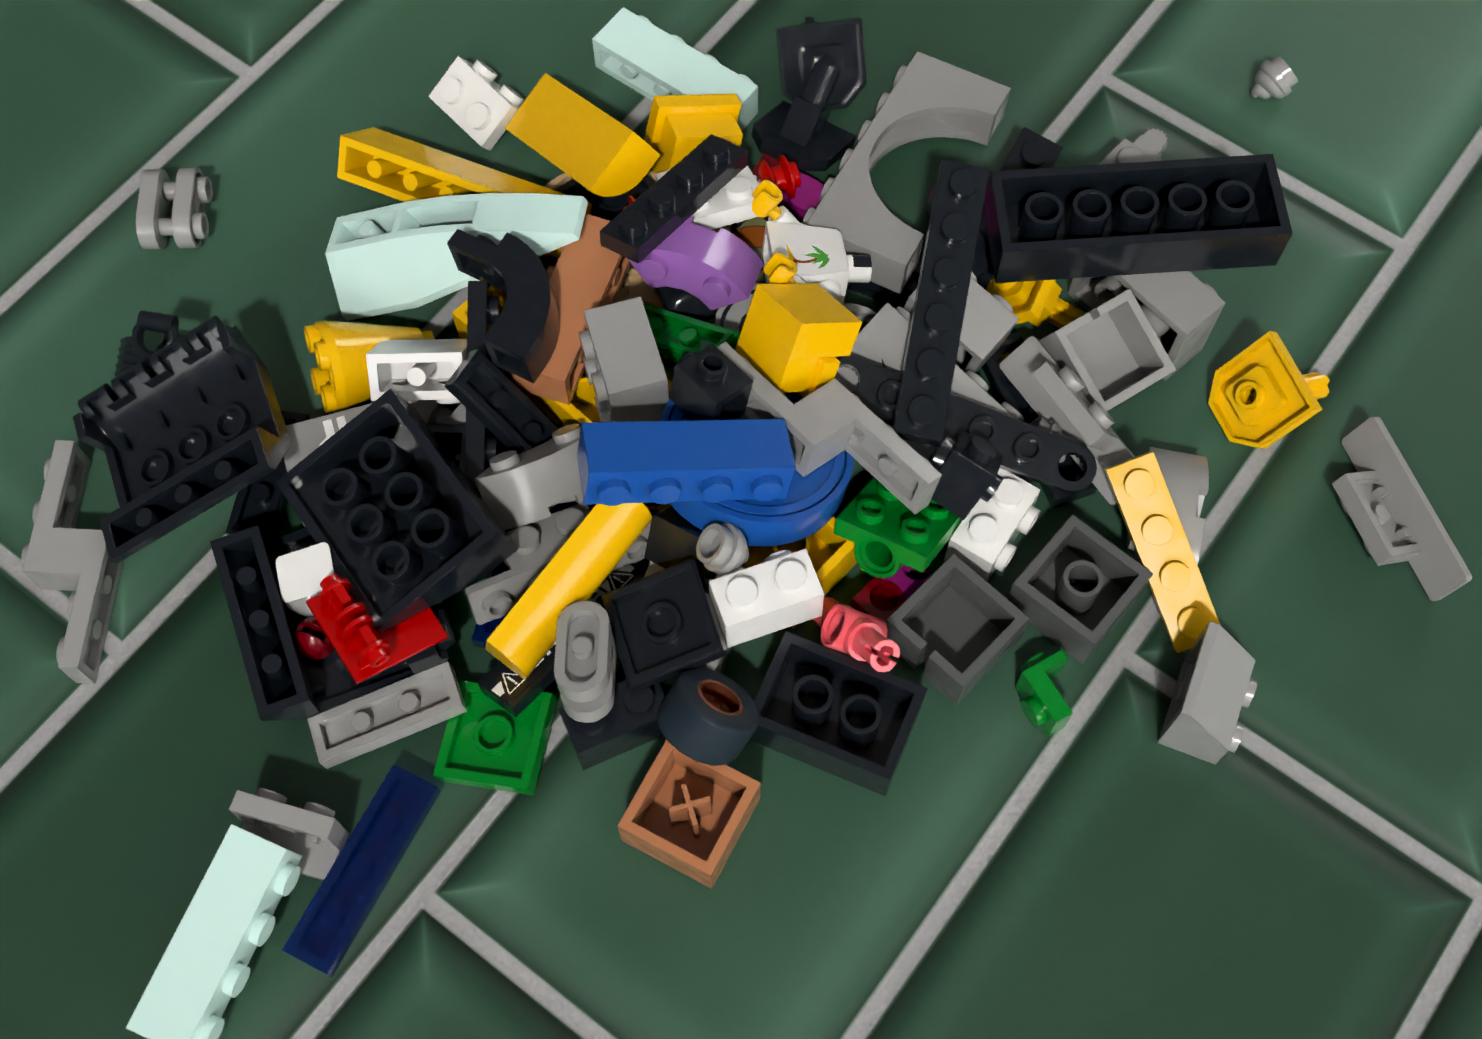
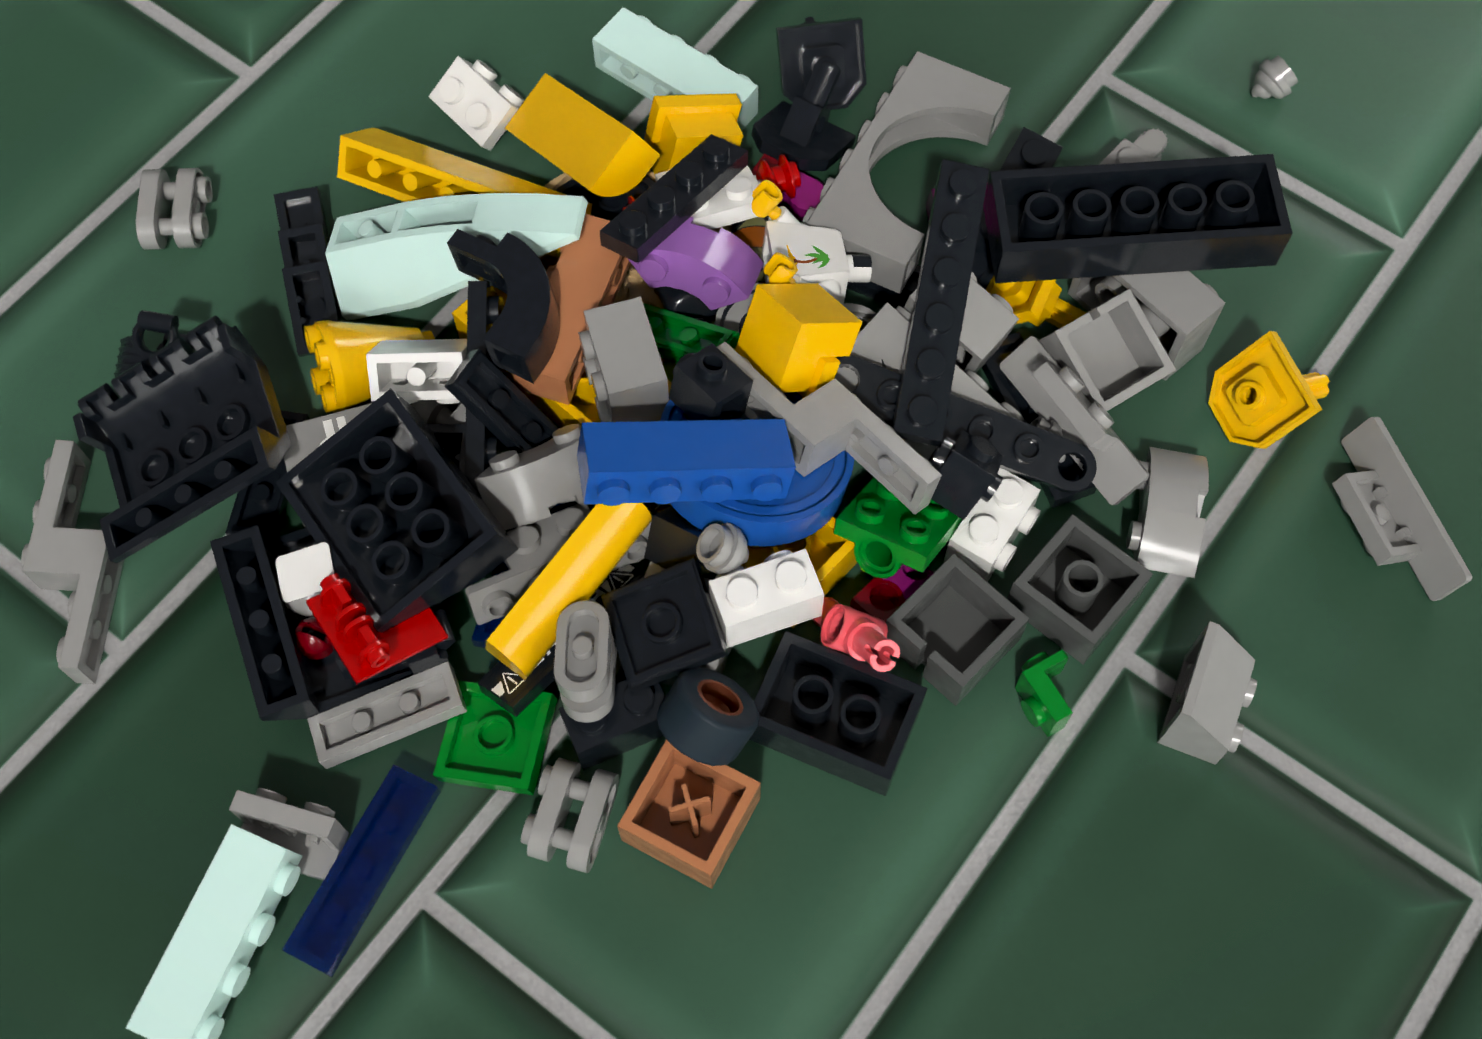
(306, 269): none -> black slope
(546, 830): none -> light grey brick
(1162, 548): yellow plate -> none

